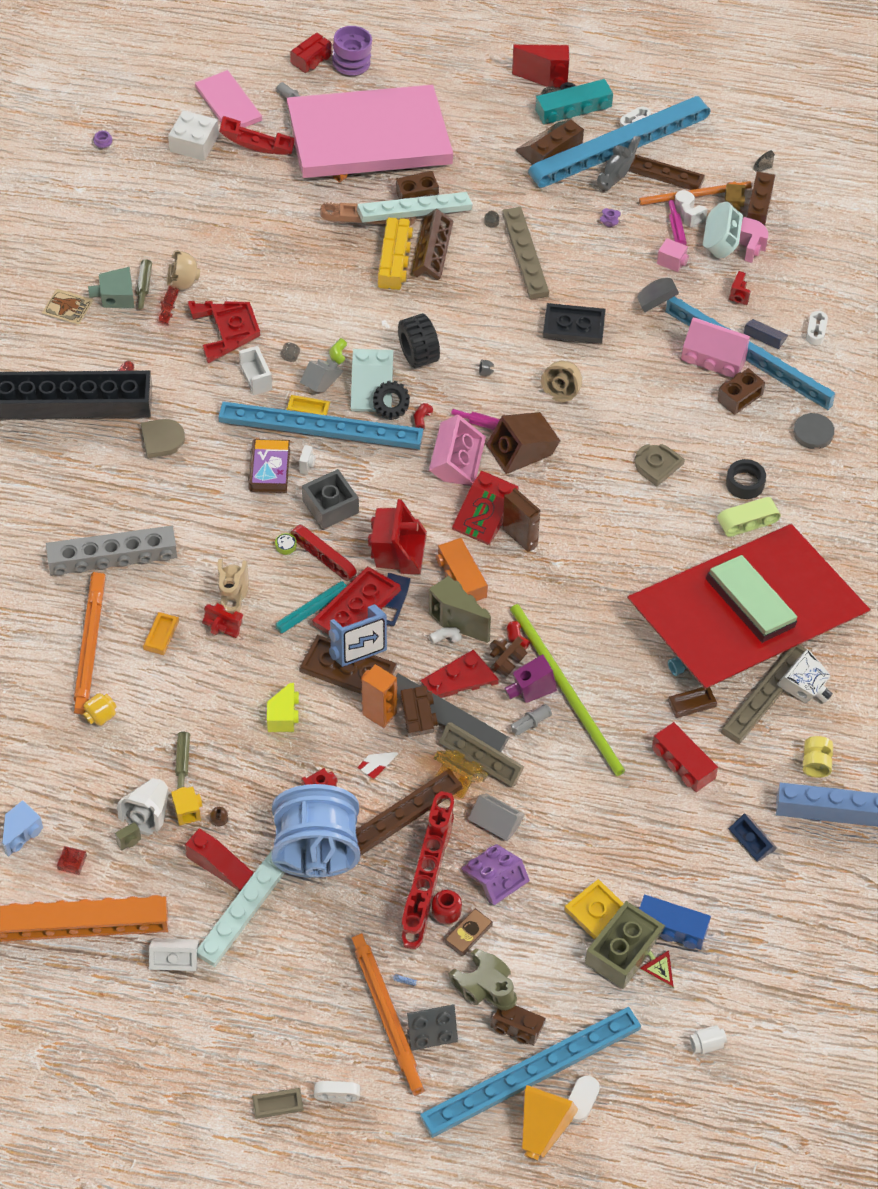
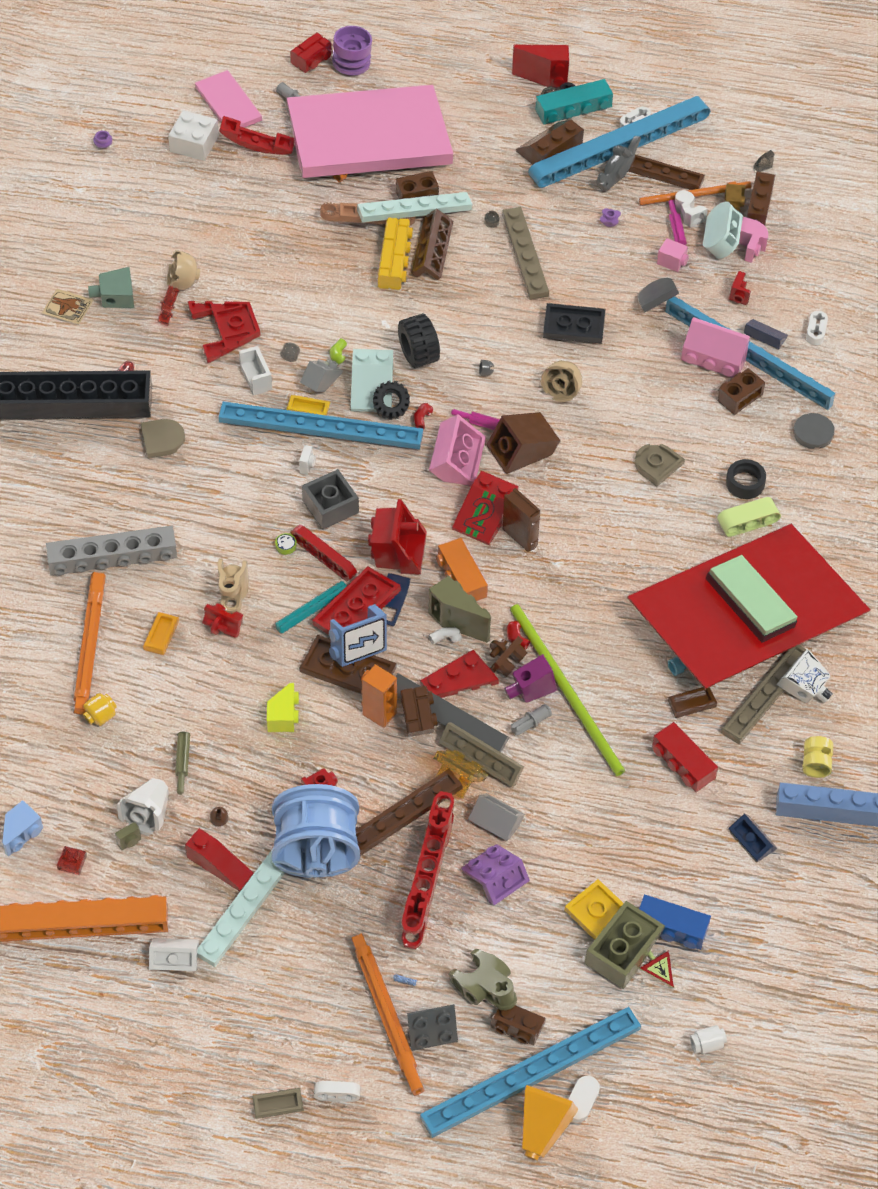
(144, 281): olive axle -> none
(186, 805): yellow brick -> none
(269, 466): piece -> none
(376, 763): white sticker -> none
(446, 907): red head -> none
(468, 932): tile -> none

